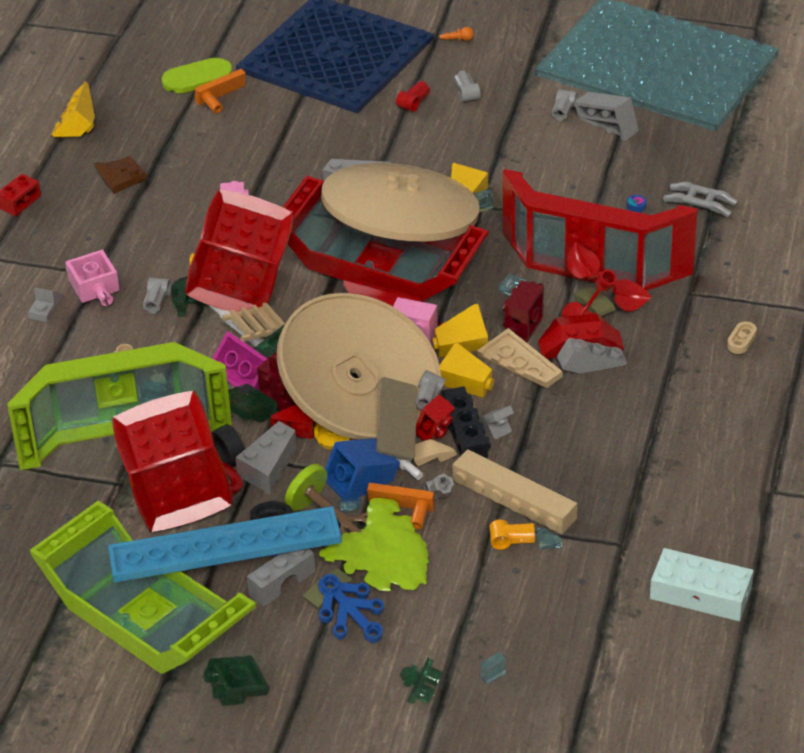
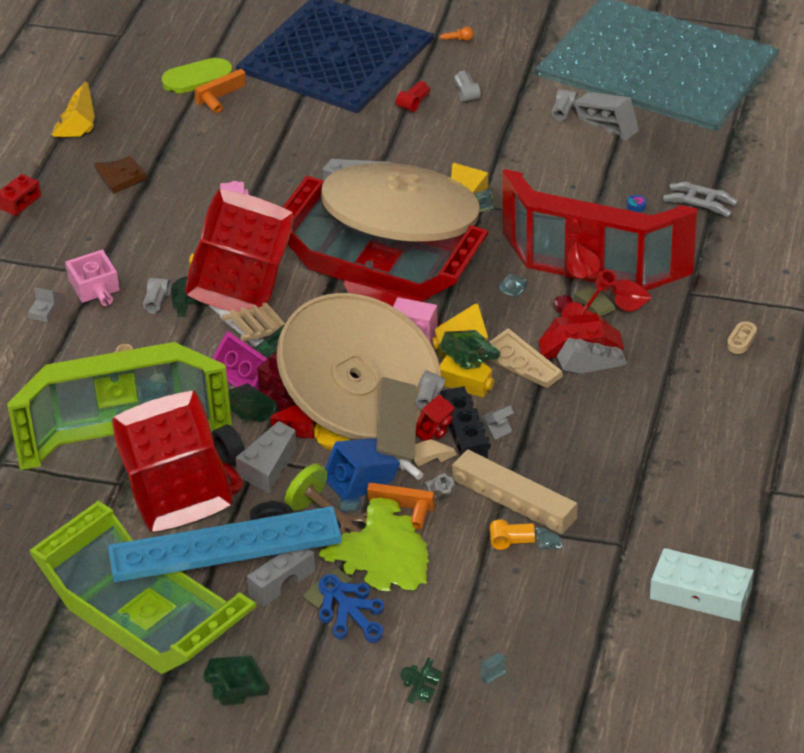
(468, 348): none -> clear green plate
(524, 309): dark red brick -> none
(560, 302): none -> dark red tile

